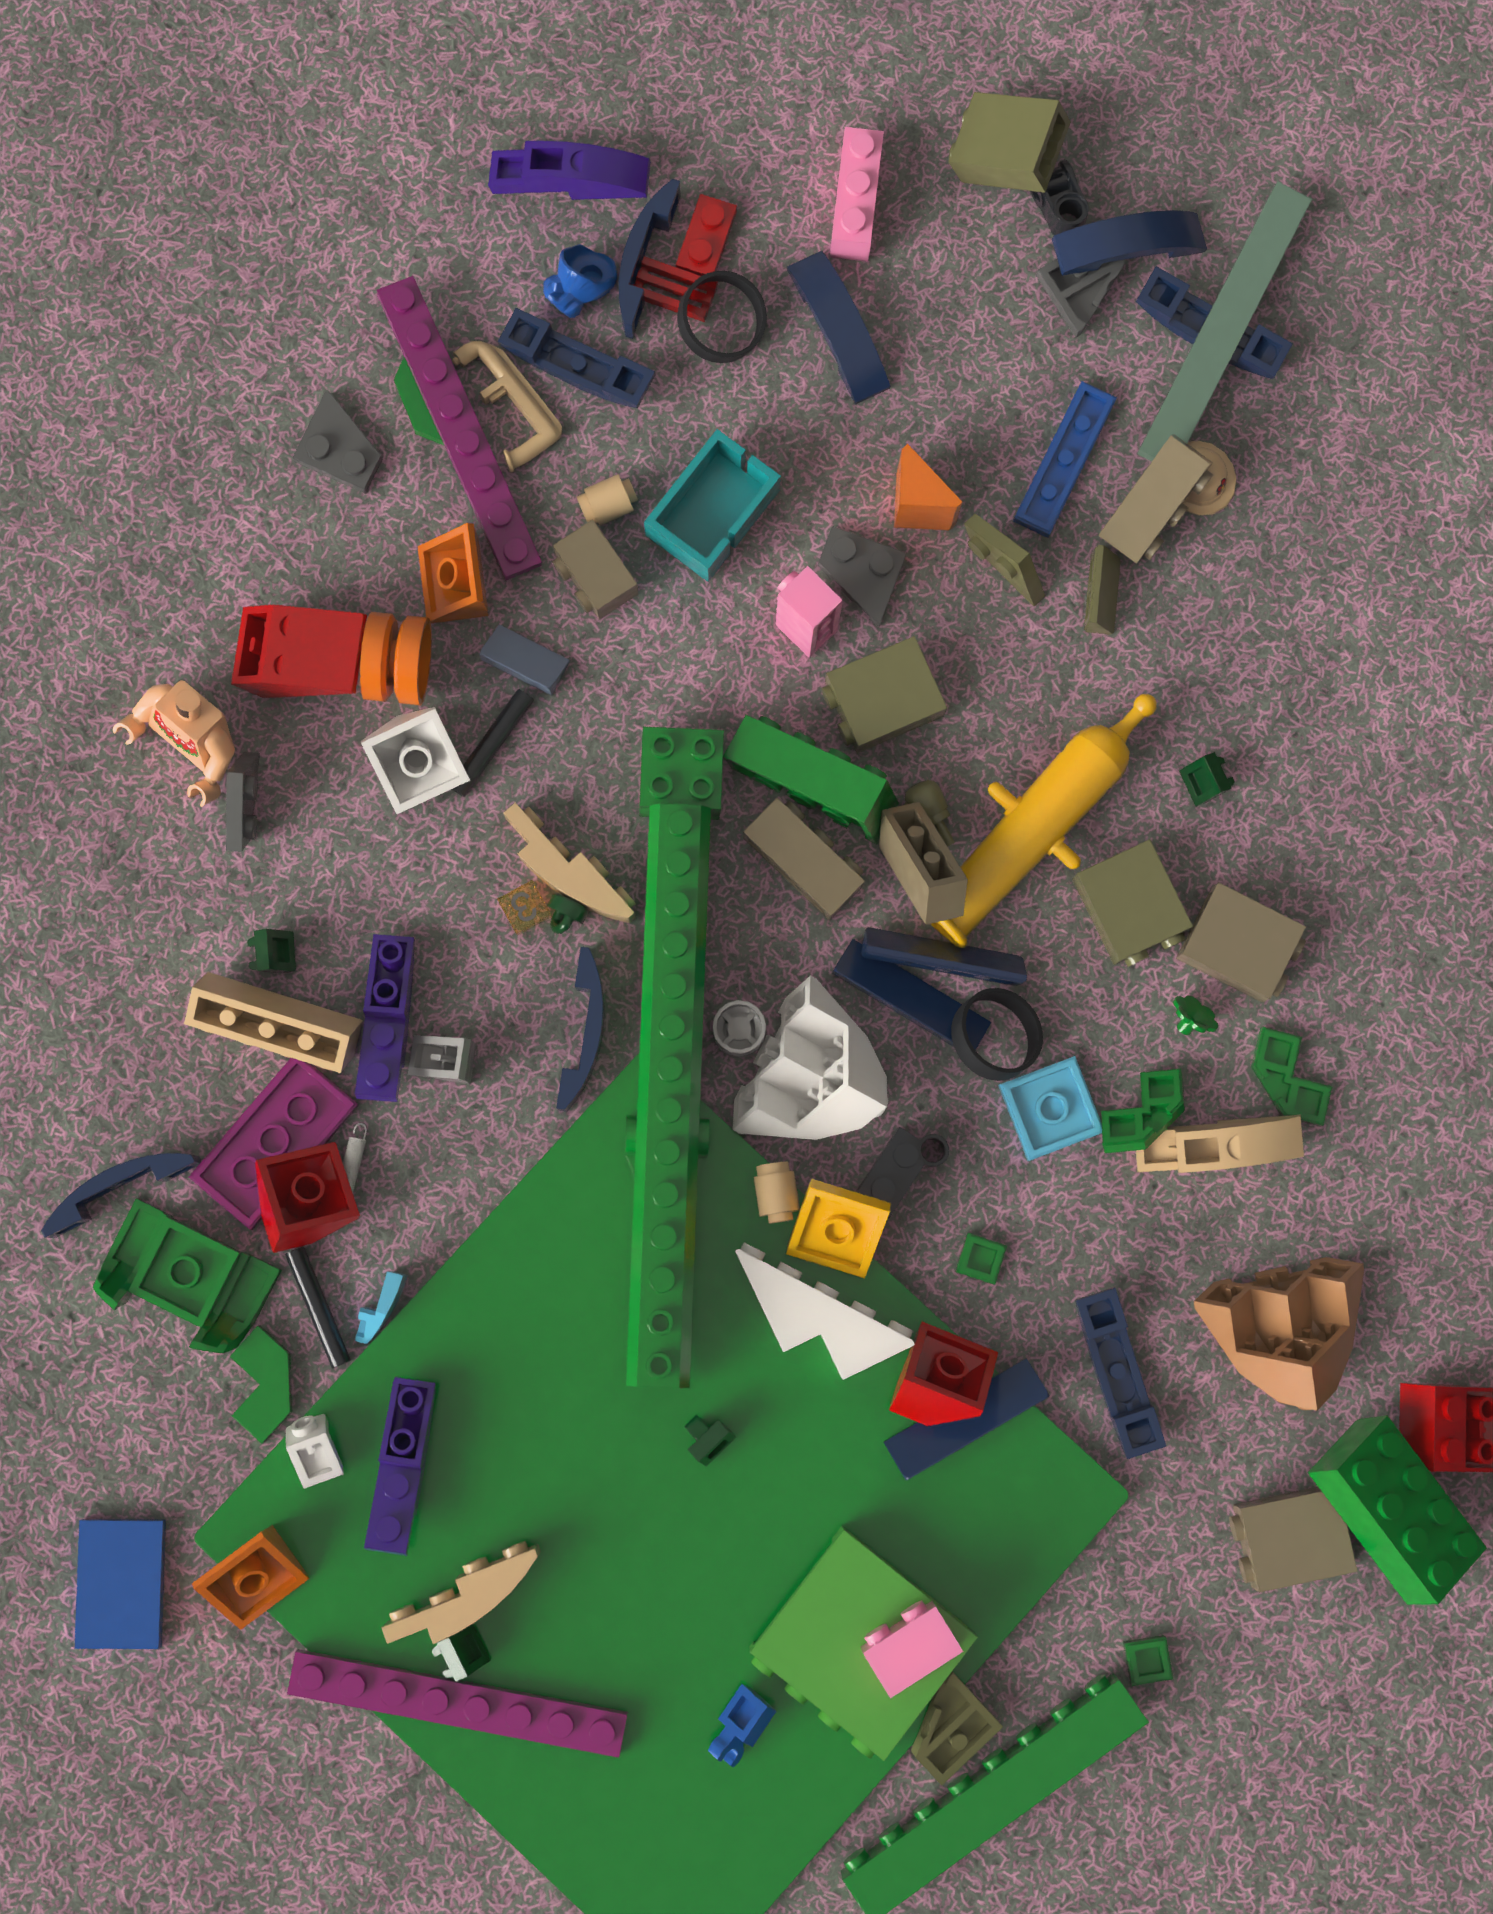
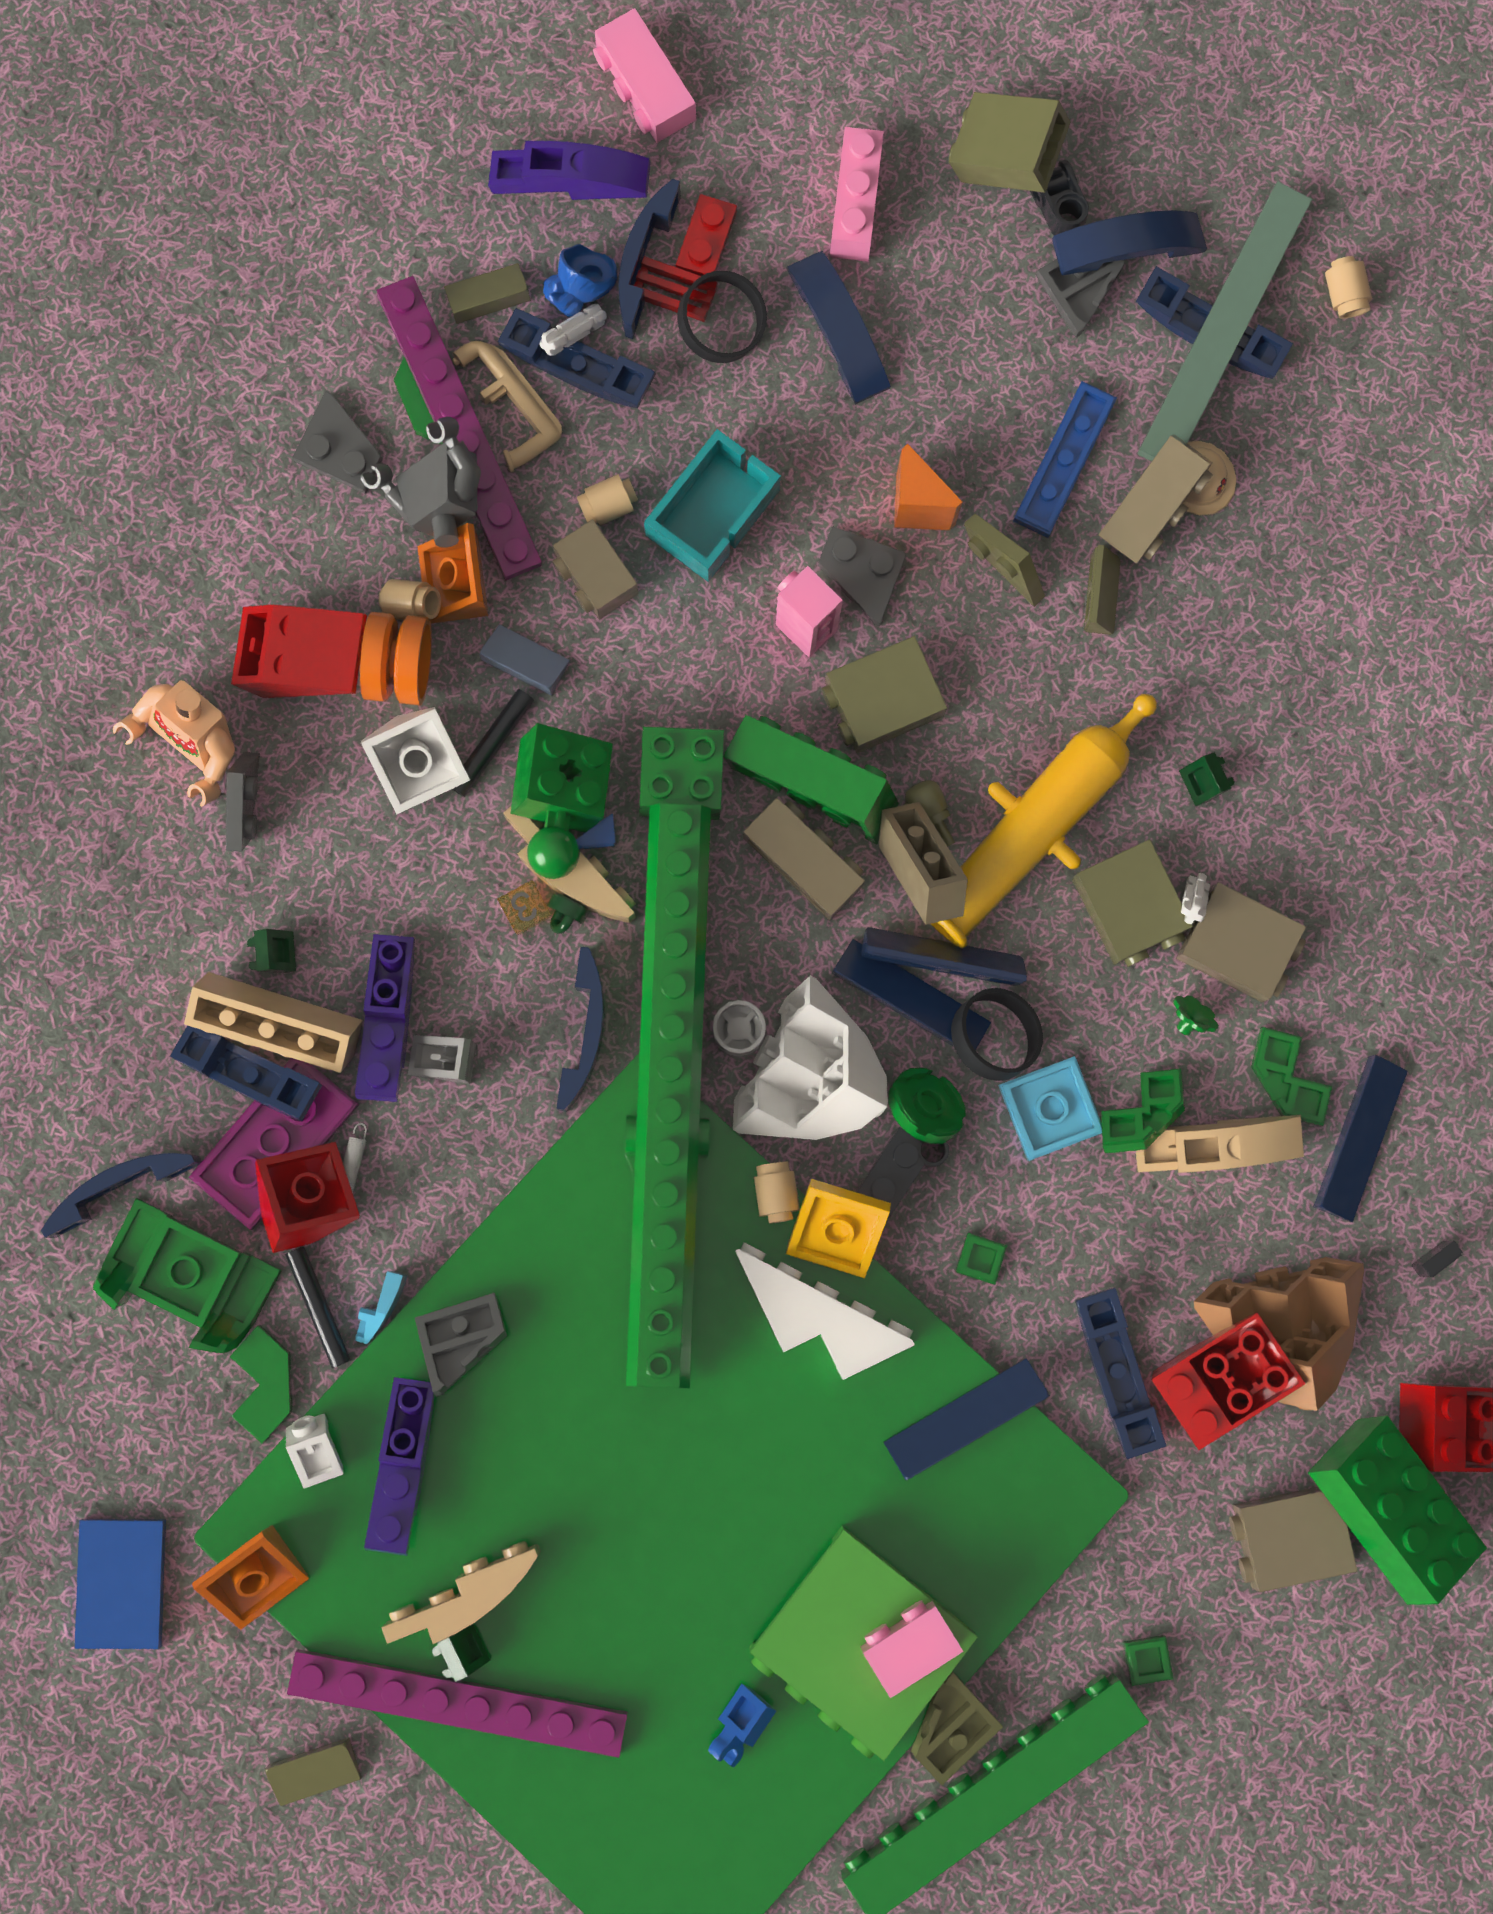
(246, 1072): none -> dark blue slope
(313, 1771): none -> olive slope
(410, 599): none -> tan brick
(436, 490): none -> dark grey torso
(459, 1338): none -> dark grey wing
(487, 293): none -> olive slope
(565, 785): none -> green brick
(573, 329): none -> white axle
(600, 835): none -> blue slope
(644, 76): none -> bright pink brick
(709, 1440): dark green tile -> none
(926, 1106): none -> green tile
(943, 1378): red slope -> none
(1195, 898): none -> white axle
(1226, 1380): none -> red slope
(1348, 287): none -> tan brick
(1360, 1138): none -> dark blue slope
(1437, 1259): none -> black tile

